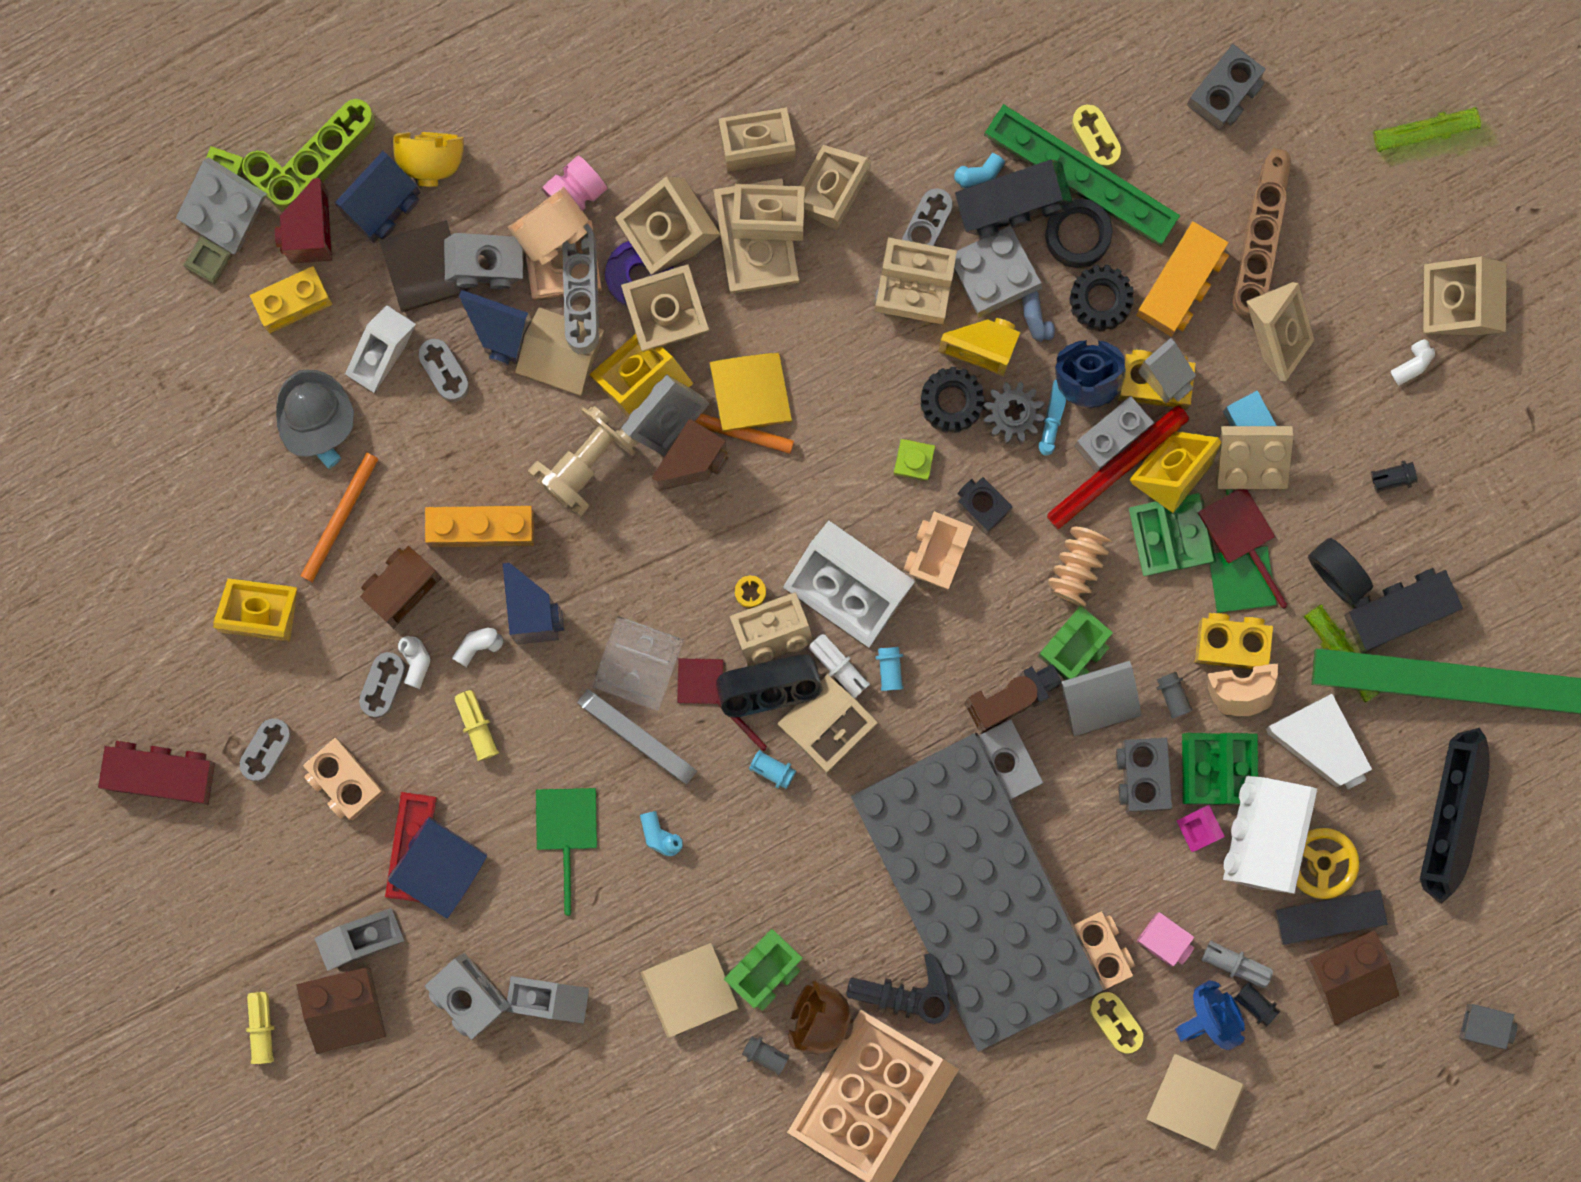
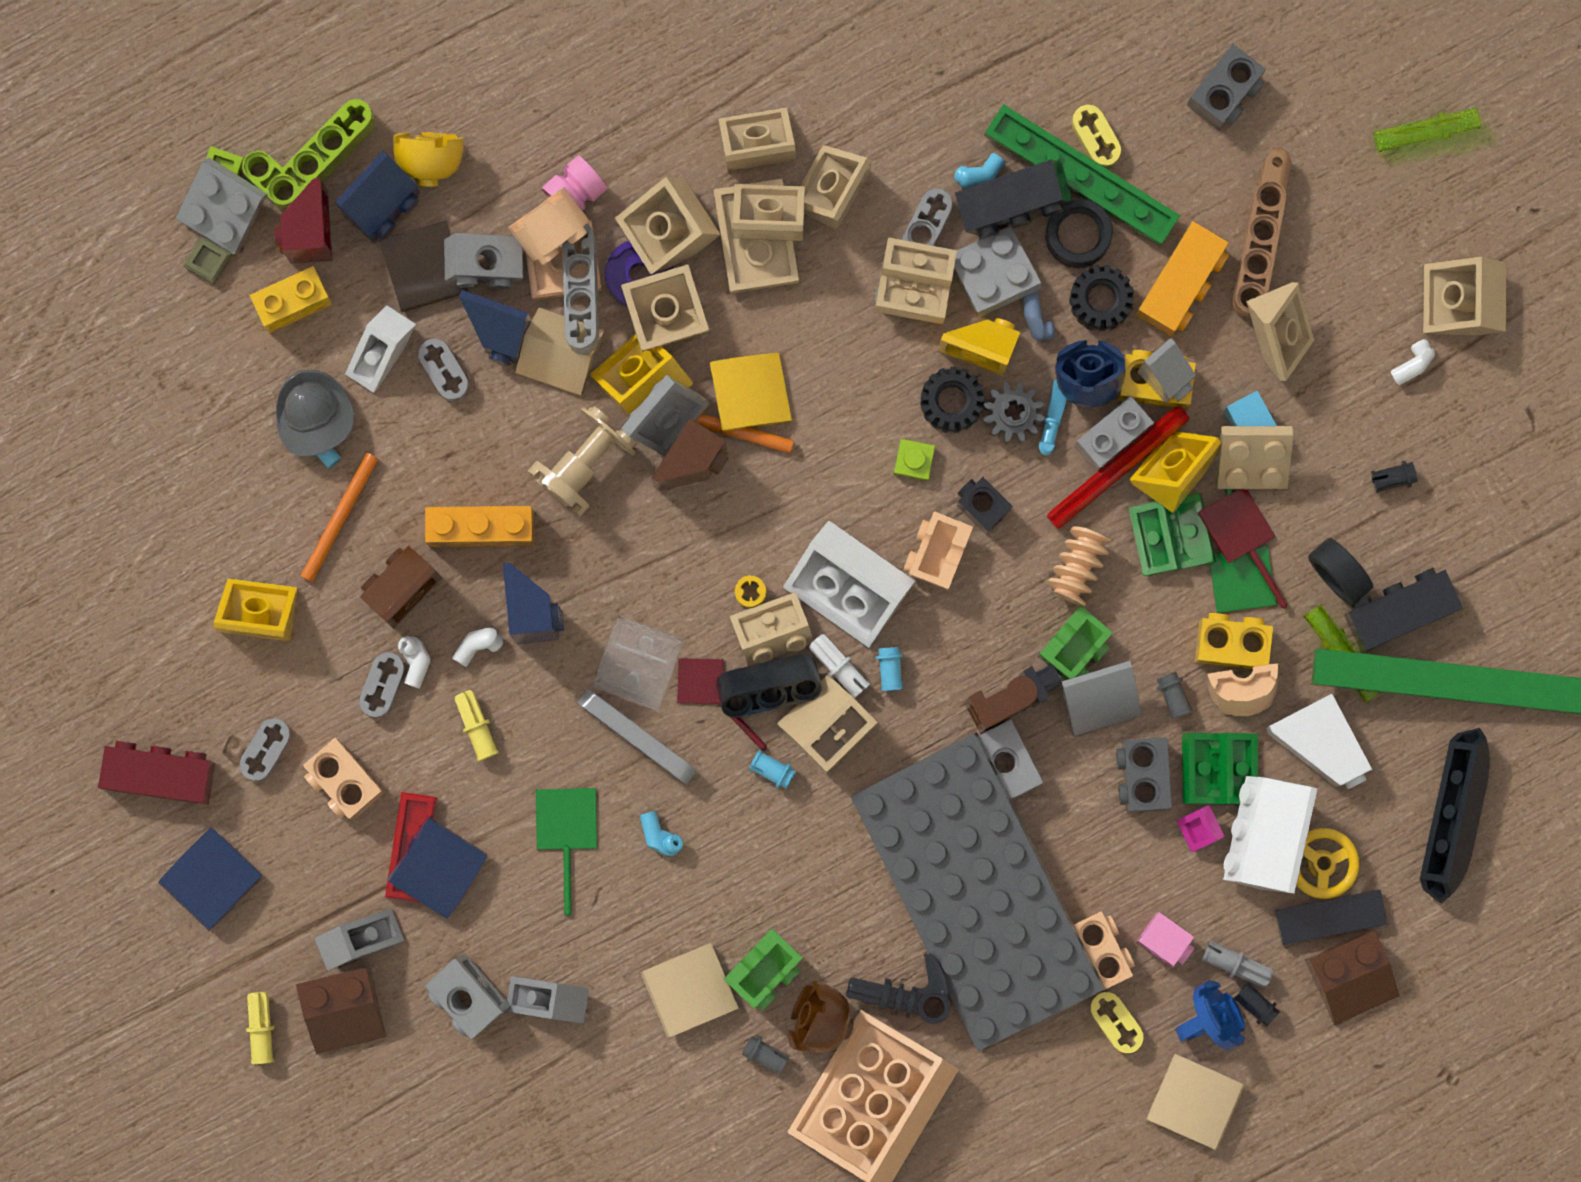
(210, 879): none -> dark blue slope
(1488, 1026): dark grey brick -> none

